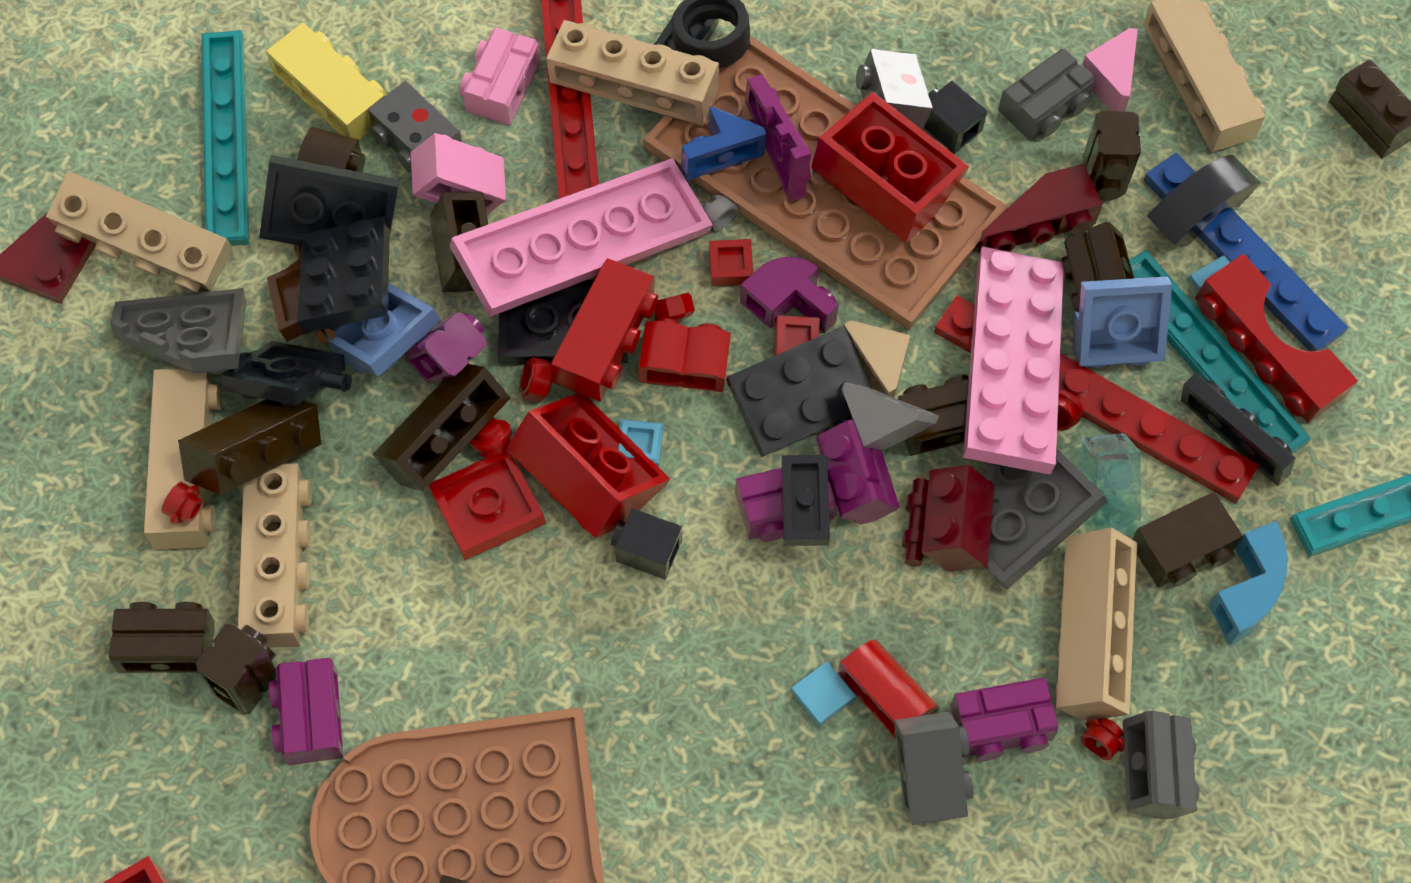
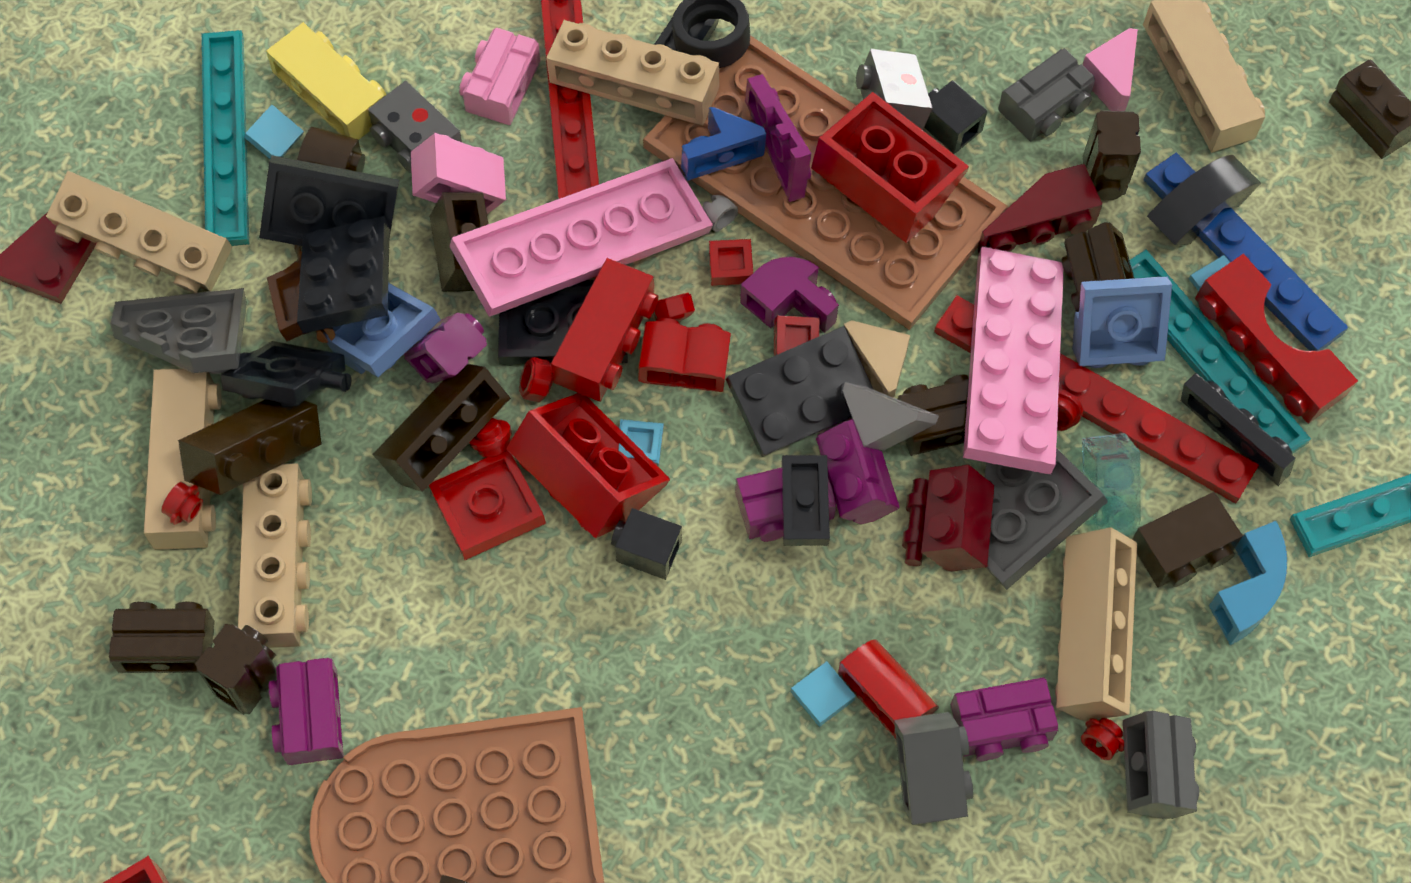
(273, 133): none -> medium azure tile

